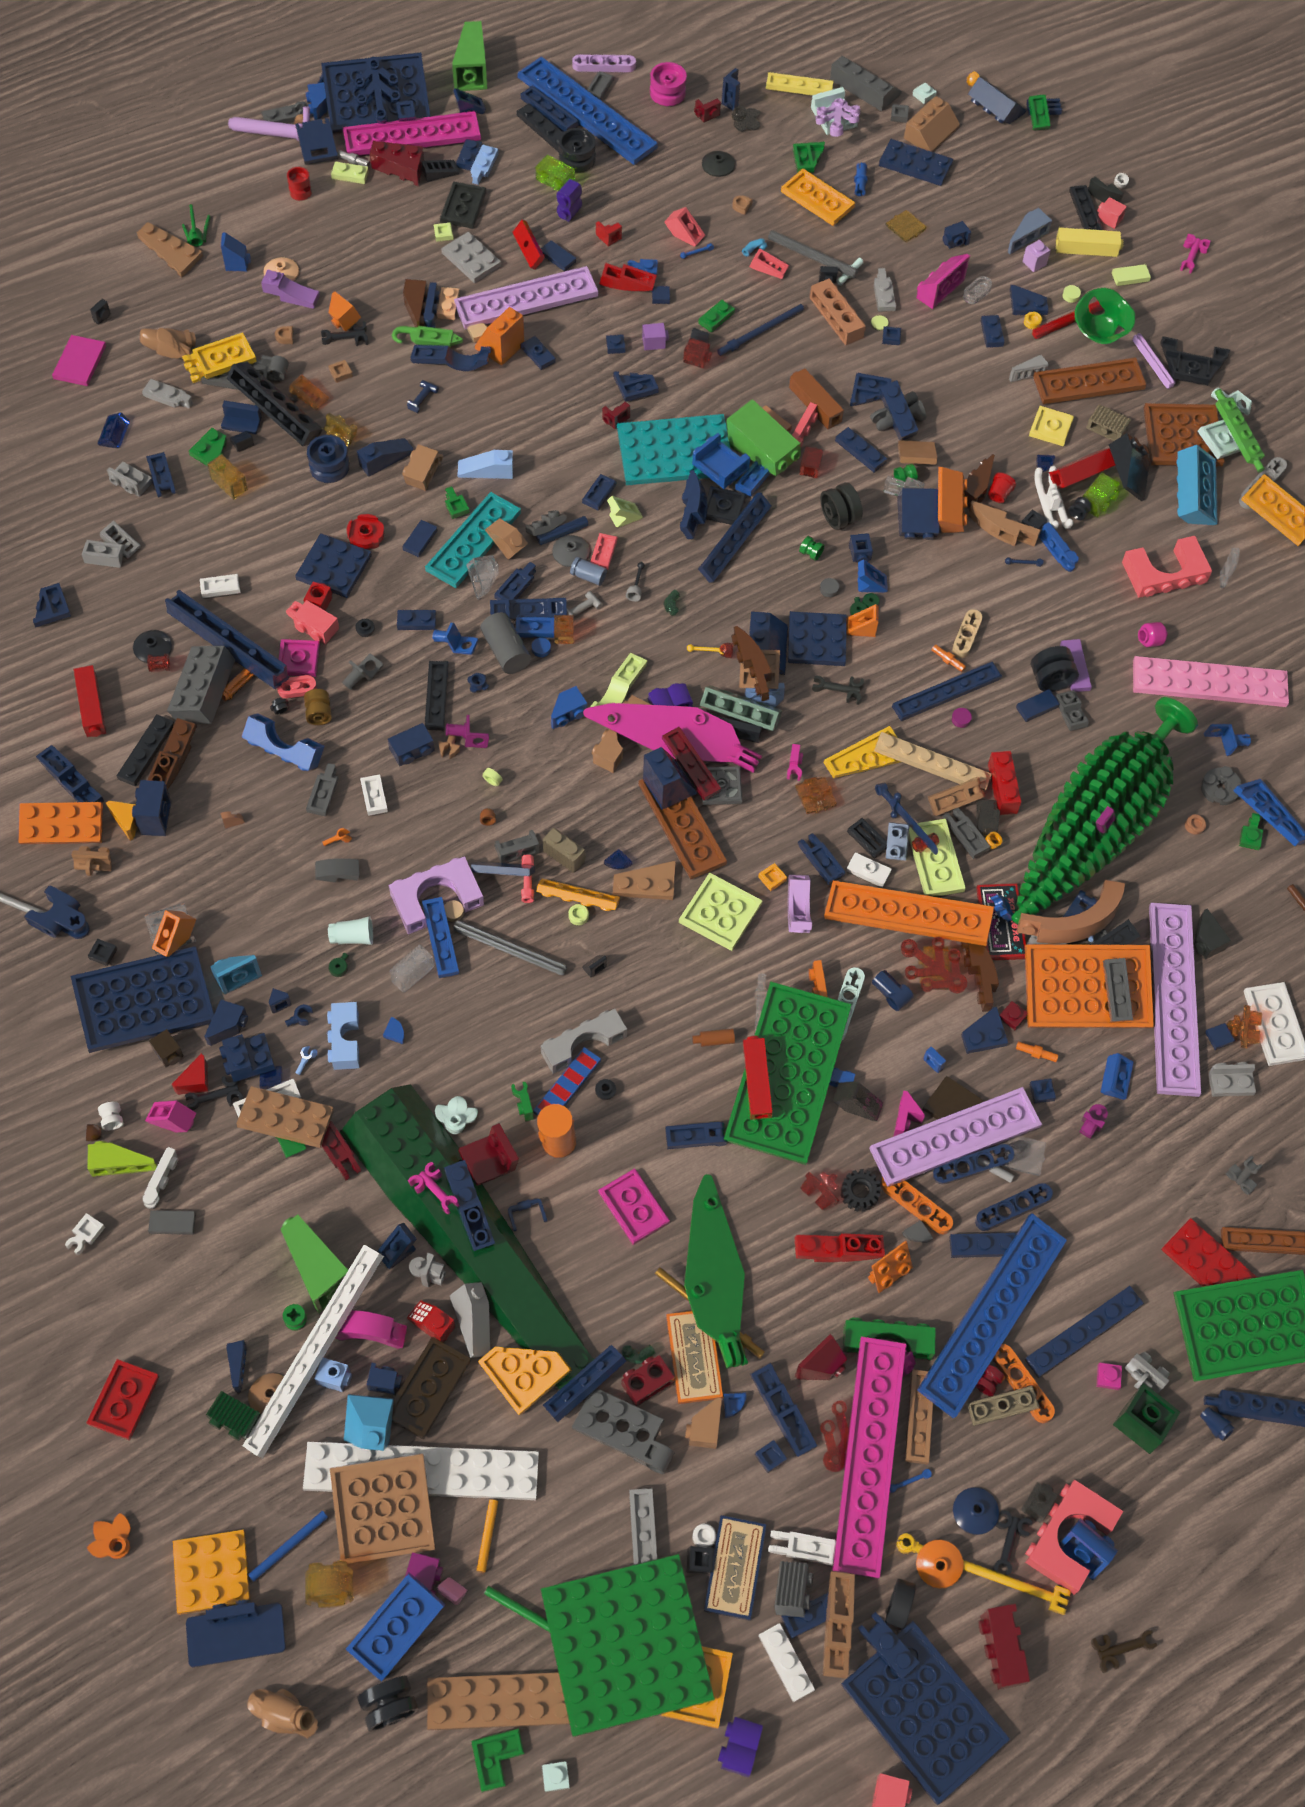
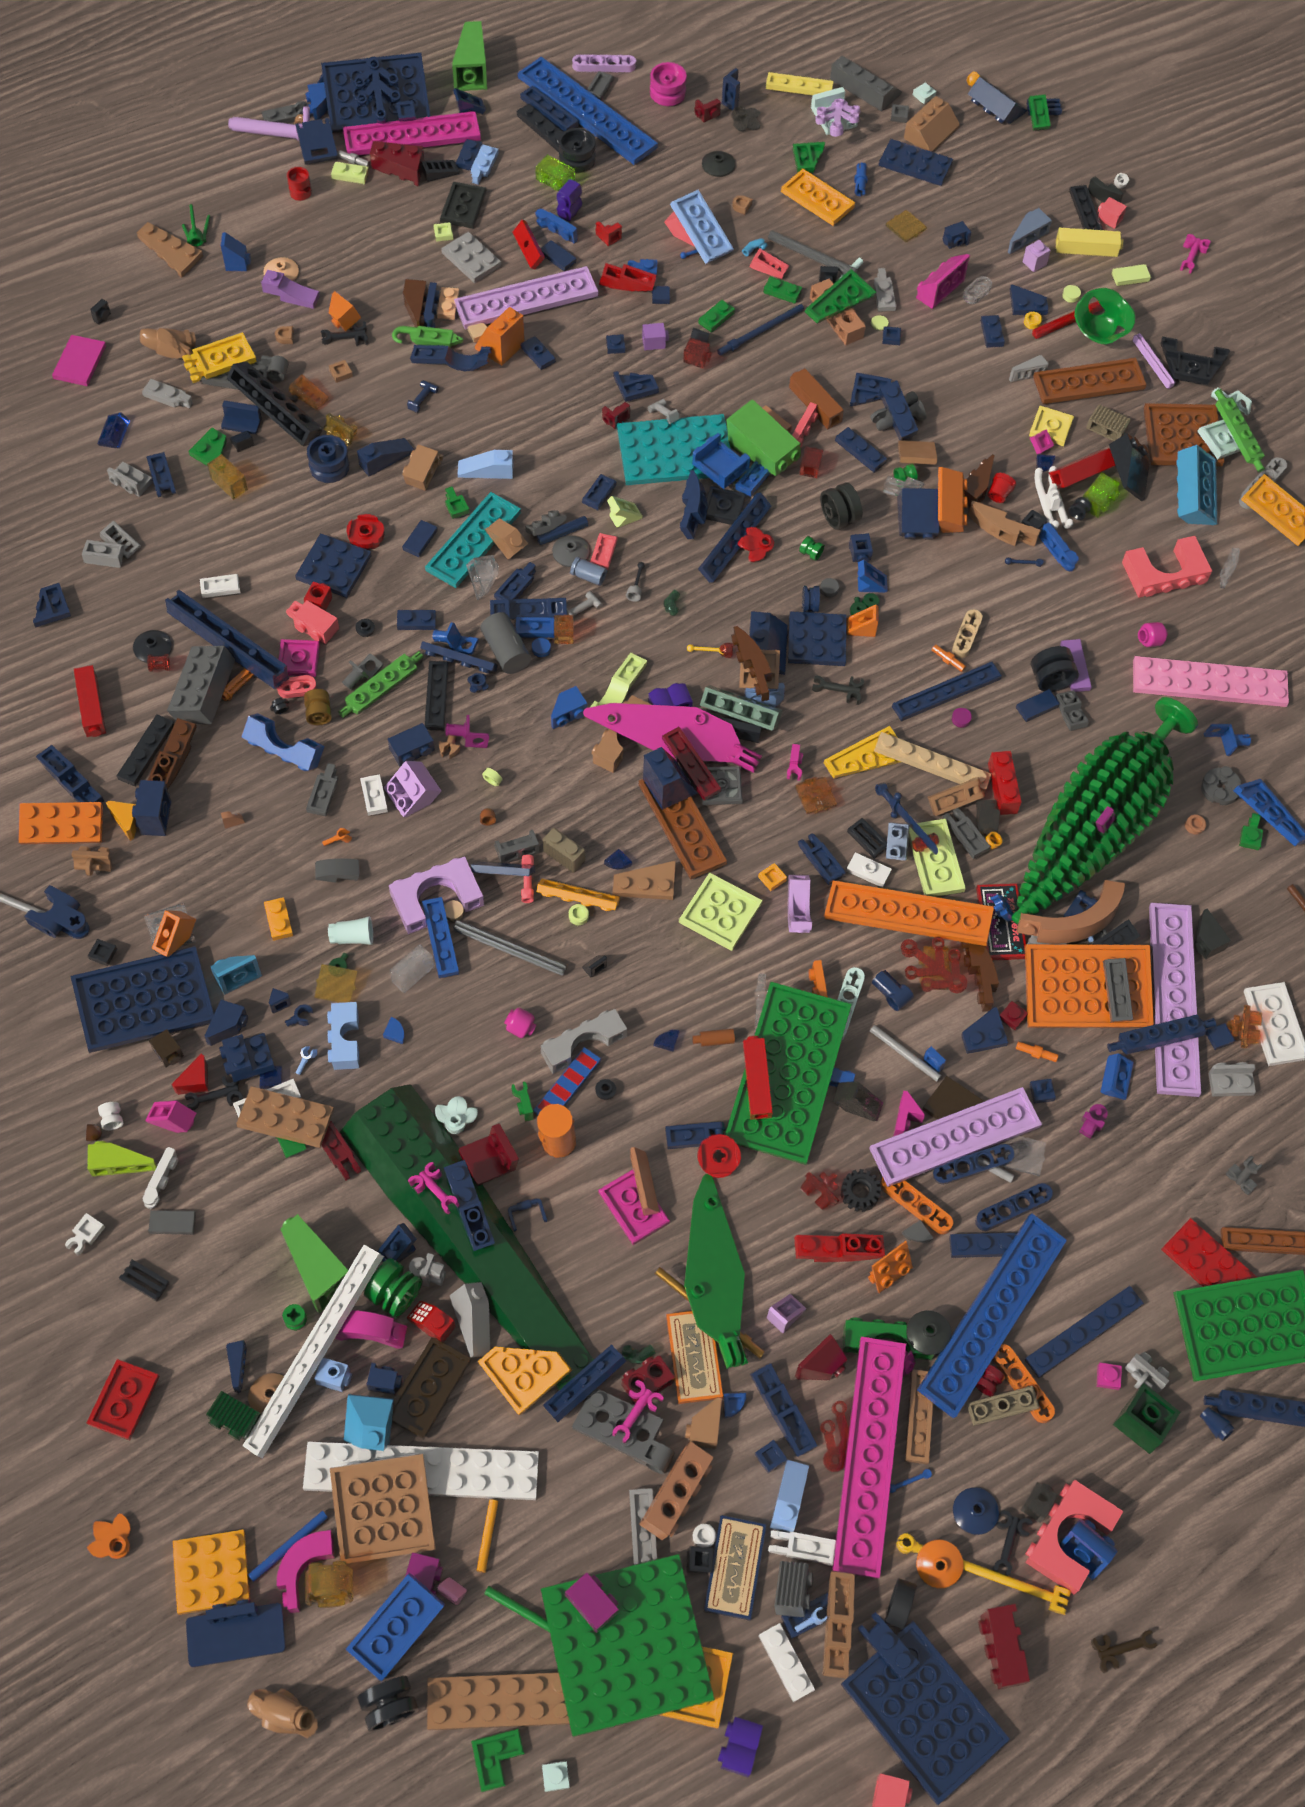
(129, 1271): none -> black tile
(278, 919): none -> light orange plate
(304, 1552): none -> dark pink arch
(335, 984): none -> clear yellow piece
(380, 684): none -> bright green plate
(393, 1288): none -> green wheel
(412, 788): none -> lavender slope
(450, 655): none -> dark blue plate
(520, 1022): none -> dark pink head
(556, 225): none -> blue hinge
(592, 1602): none -> magenta brick
(644, 1181): none -> nougat slope
(644, 1397): none -> dark pink bar
(654, 1518): none -> nougat brick
(667, 1040): none -> clear blue tile
(671, 416): none -> light grey piece
(701, 226): none -> light blue tile
(727, 1164): none -> red plate
(753, 543): none -> red plate
(782, 290): none -> green plate
(785, 1312): none -> lavender slope
(789, 1497): none -> light blue slope
(811, 598): none -> dark blue wheel
(813, 1619): none -> light blue hand
(840, 296): none -> green wing
(905, 1053): none -> light grey bar
(923, 1341): none -> pearl dark grey dish
(1041, 441): none -> dark pink plate
(1161, 1034): none -> dark blue plate

